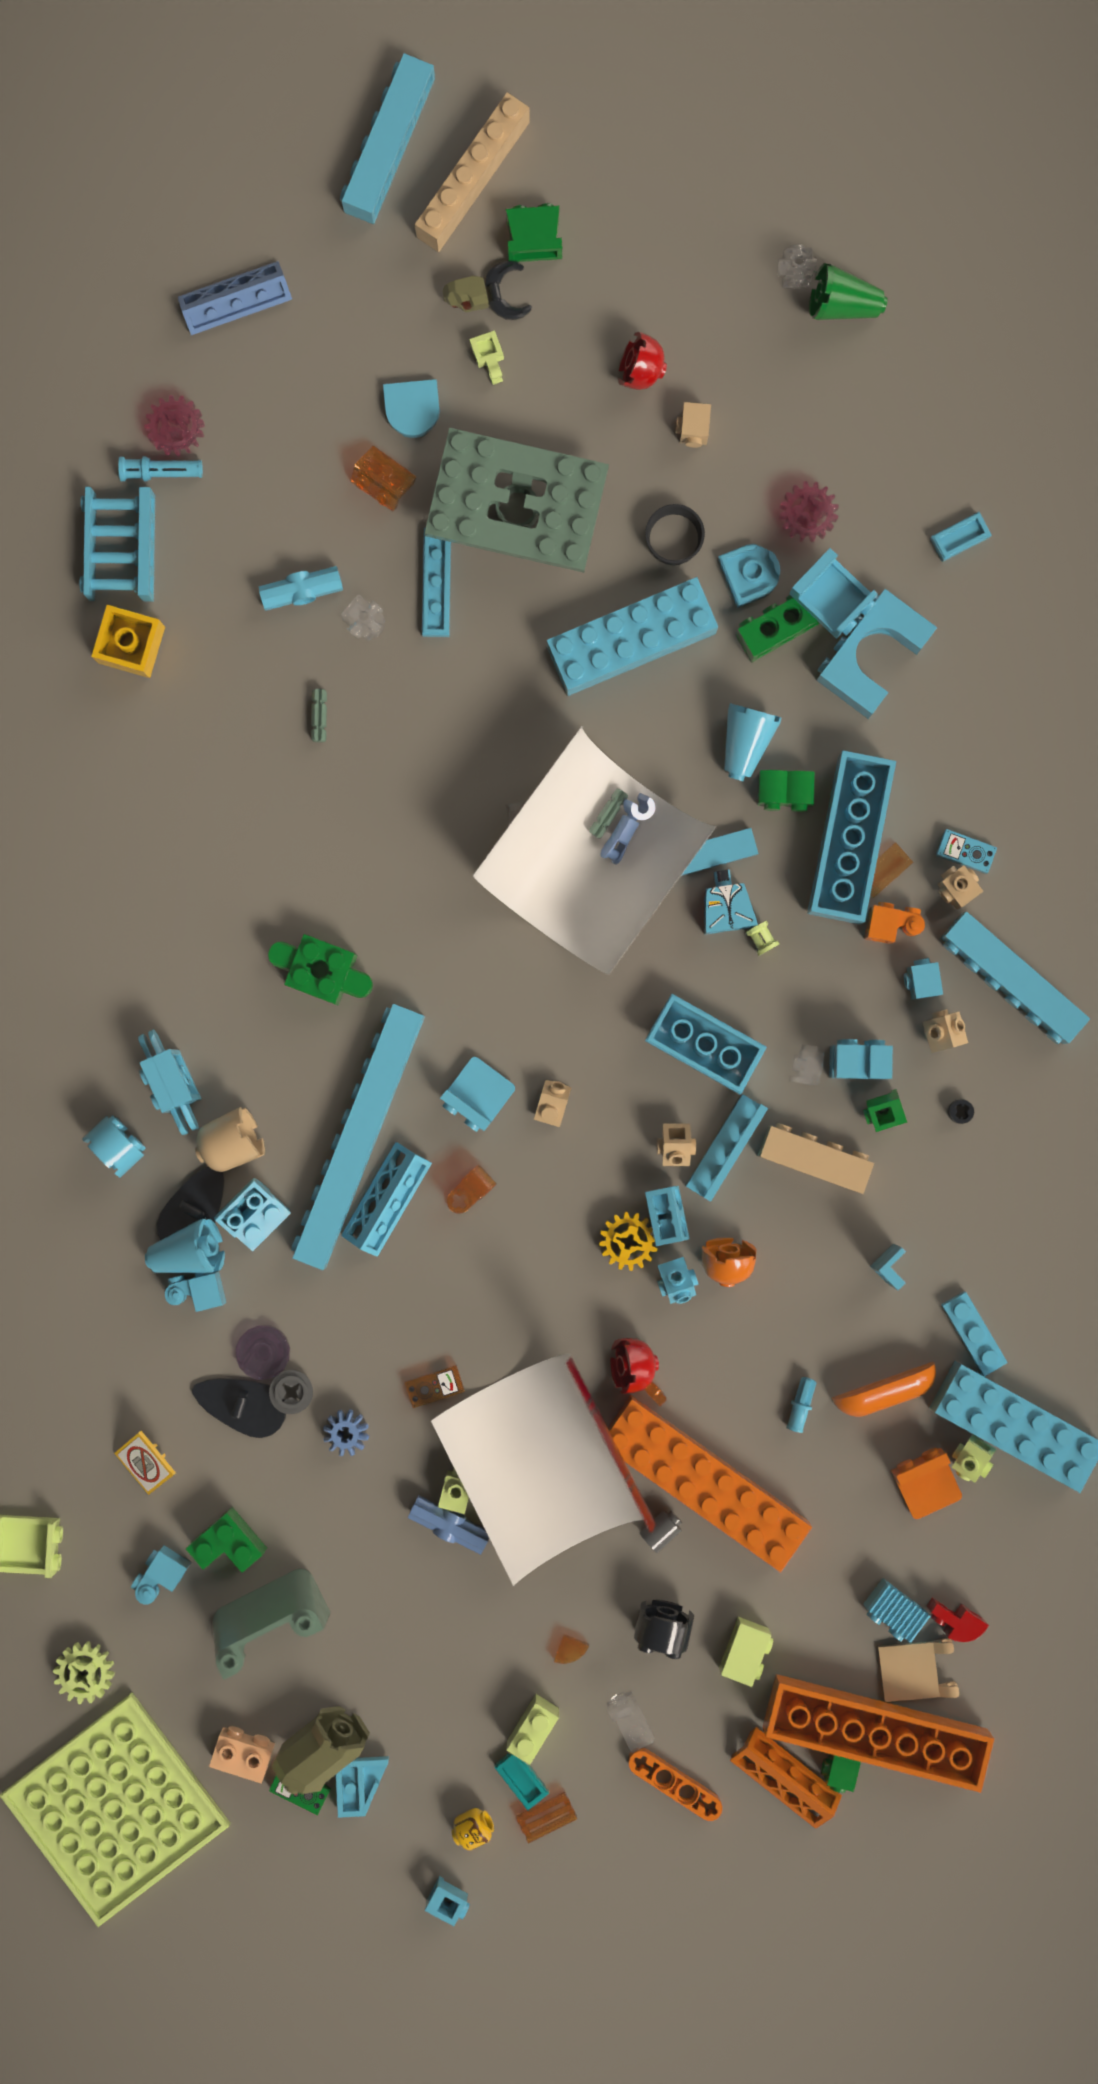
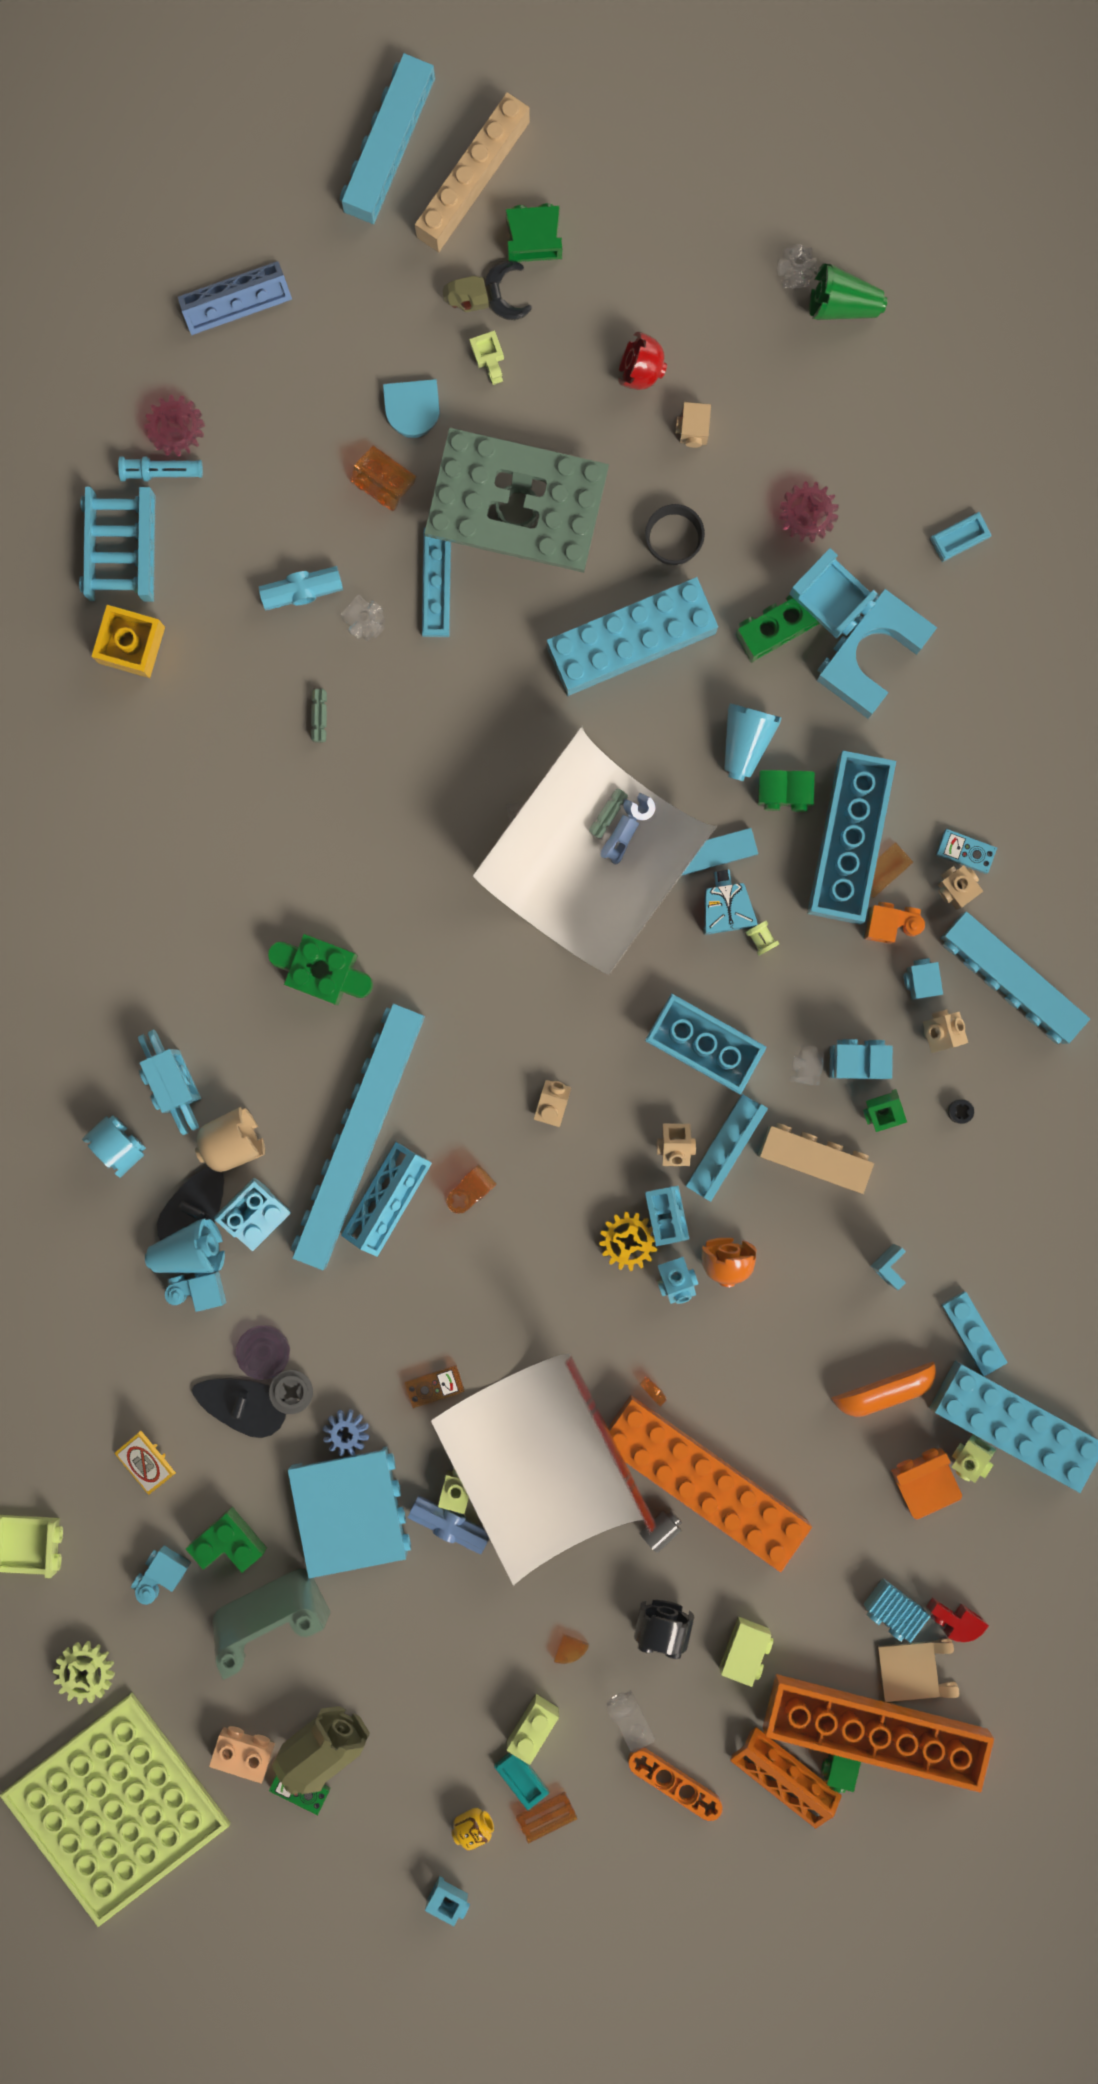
(349, 1513): none -> medium azure panel
(358, 1784): medium azure wing -> none
(477, 1094): medium azure bracket -> none
(633, 1365): red cylinder -> none
(750, 573): medium azure tile -> none
(801, 1404): medium azure axle -> none

